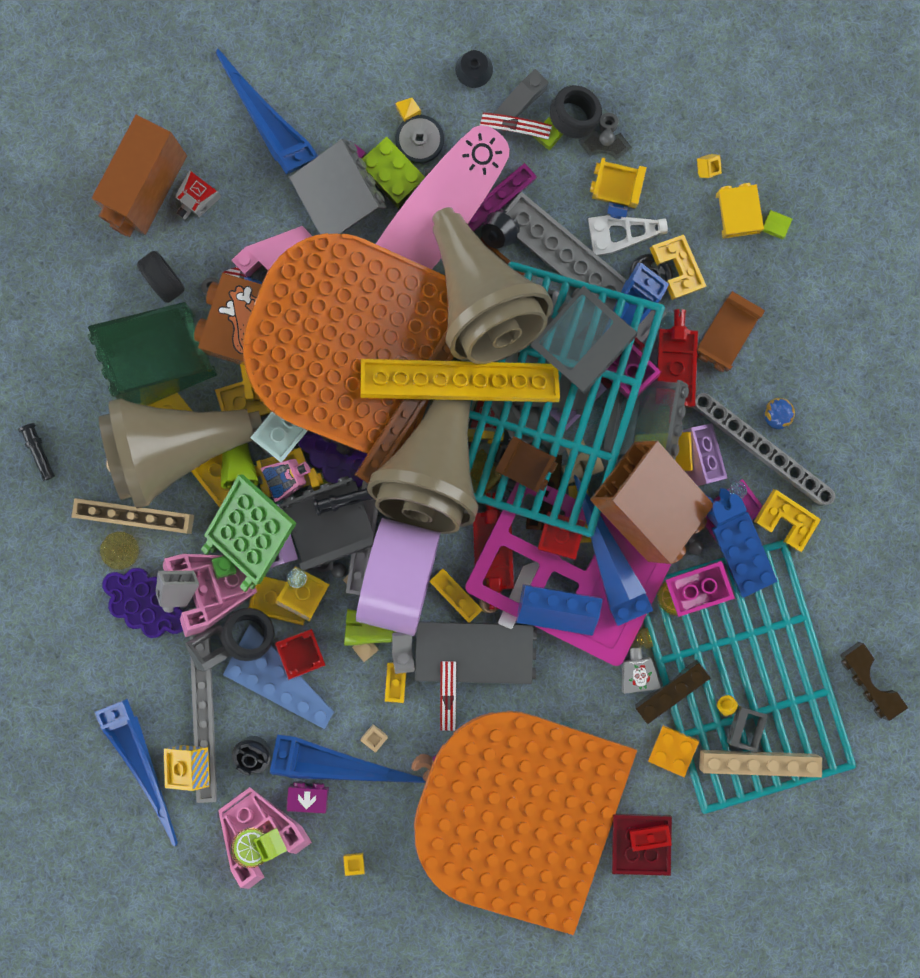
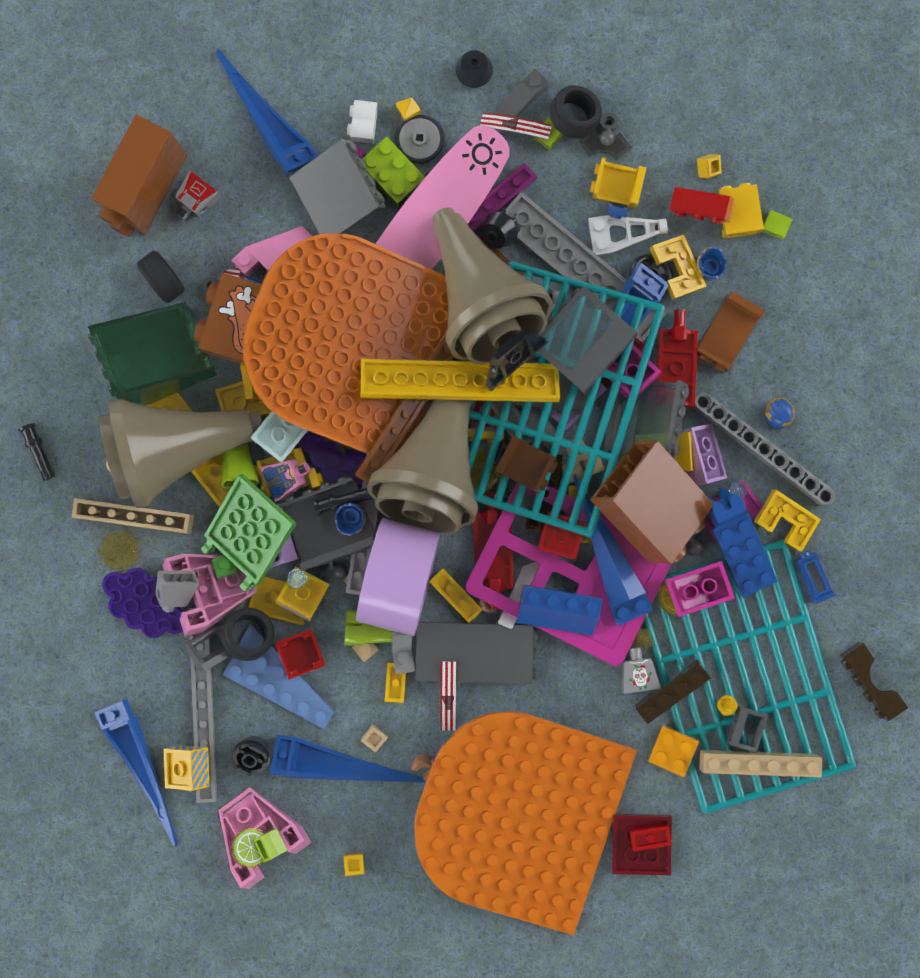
(307, 798): magenta brick -> none
(350, 519): none -> blue hair
(363, 121): none -> white brick
(512, 356): none -> black wing
(701, 205): none -> red brick
(712, 263): none -> blue hair
(814, 577): none -> blue window

